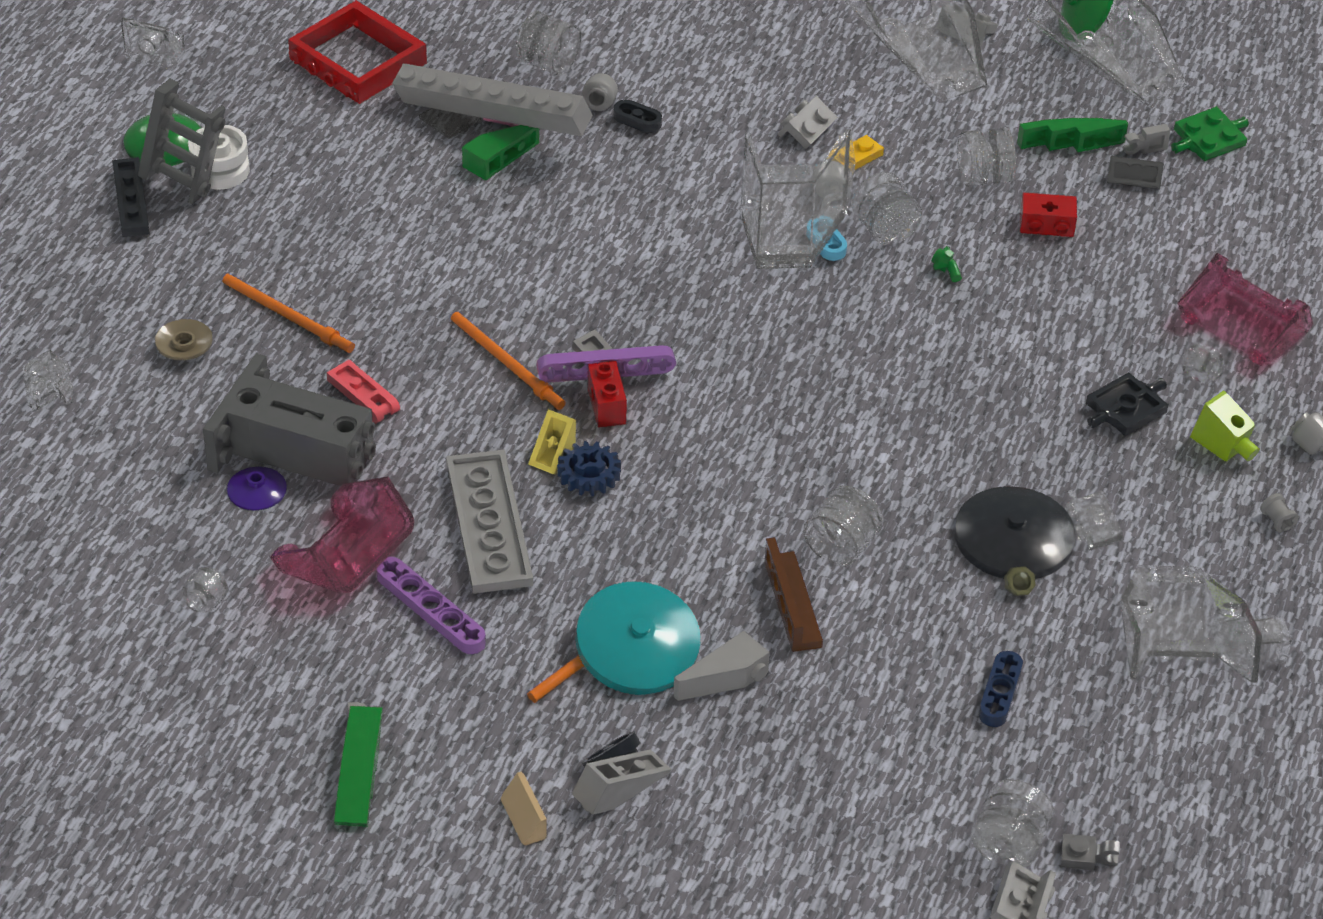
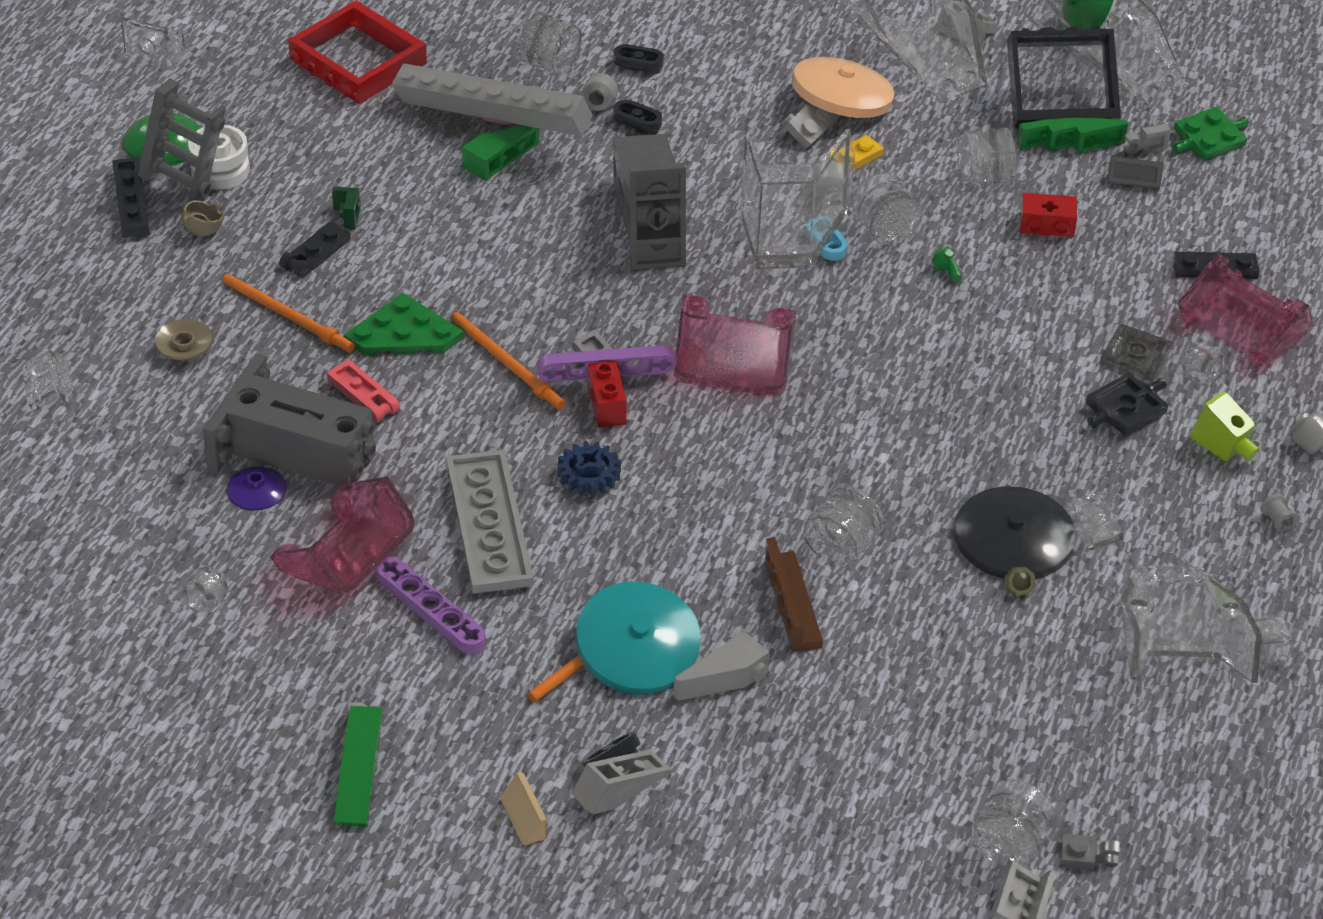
(202, 218): none -> dark tan hair
(315, 250): none -> black plate
(348, 203): none -> dark green bracket
(404, 328): none -> green plate
(555, 435): light yellow slope -> none
(638, 58): none -> black plate
(651, 200): none -> dark grey brick
(733, 350): none -> clear pink windscreen
(842, 87): none -> light nougat dish
(997, 677): dark blue beam -> none
(1069, 37): none -> black window
(1136, 352): none -> clear smoke tile
(1193, 263): none -> black plate

